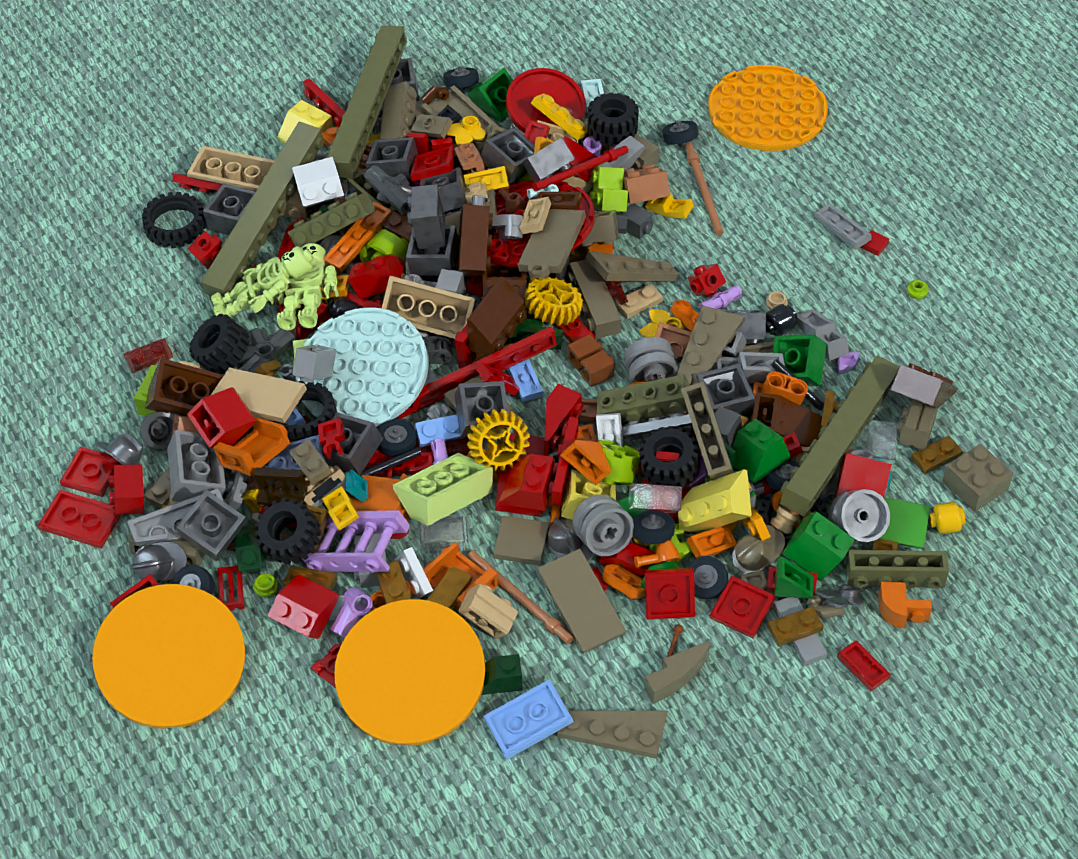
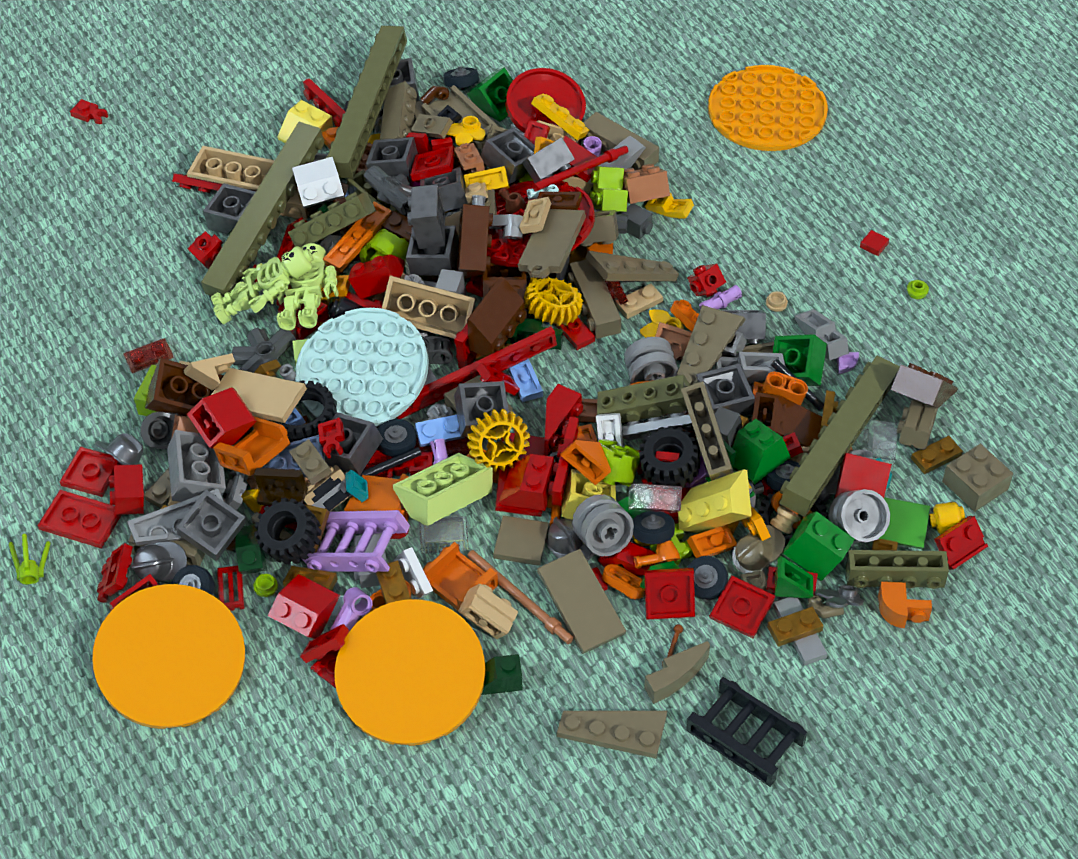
(28, 571): none -> lime plant
(86, 110): none -> red plate
(115, 572): none -> red plate
(176, 236): black tyre -> none
(207, 370): none -> tan slope
(219, 344): black tyre -> none
(314, 362): light grey brick -> none
(324, 643): none -> red plate
(340, 508): yellow slope -> none
(450, 587): pearl gold tile -> none
(528, 719): light blue tile -> none
(590, 355): dark orange piece -> none
(591, 89): light aqua plate -> none
(612, 118): black tyre -> none
(680, 132): black wheel -> none
(694, 161): nougat bar -> none
(744, 754): none -> black fence
(780, 319): black head -> none
(842, 226): light grey tile -> none
(863, 665): red plate -> none
(961, 542): none -> red plate

